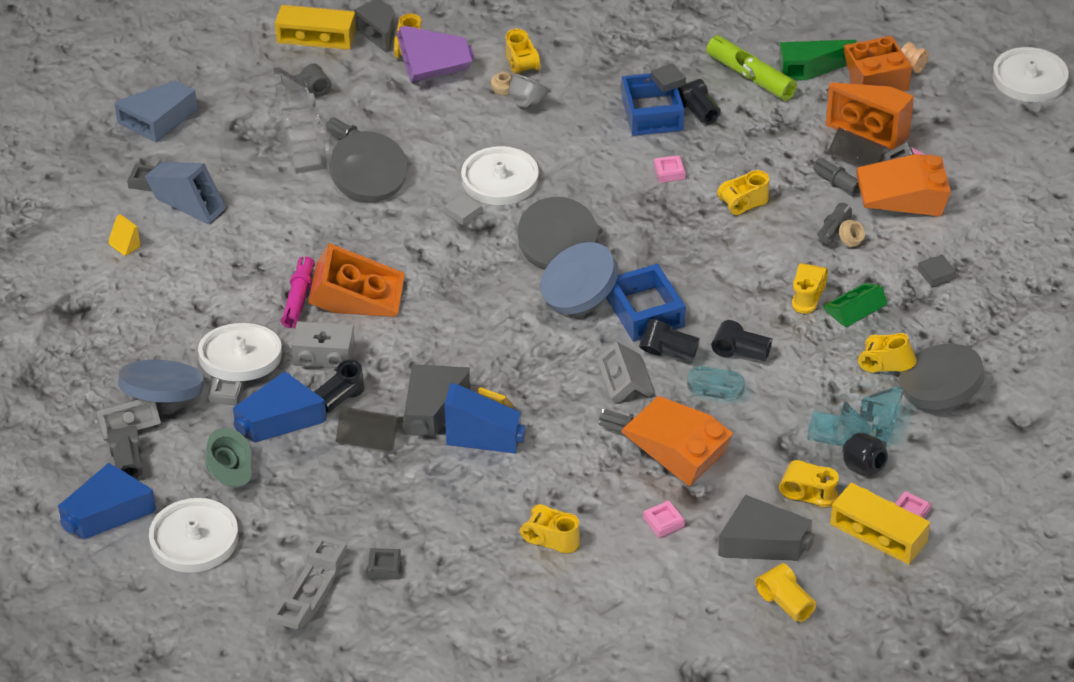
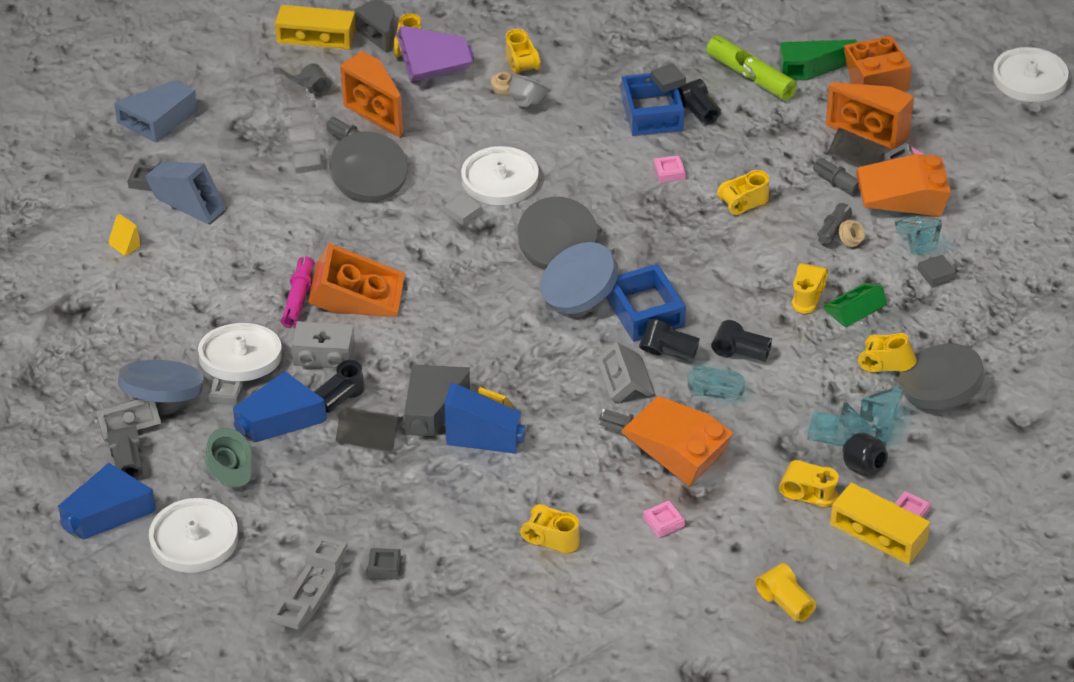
(371, 92): none -> orange slope
(765, 533): dark grey slope -> none
(916, 57): light nougat wheel -> none
(921, 232): none -> clear light blue slope

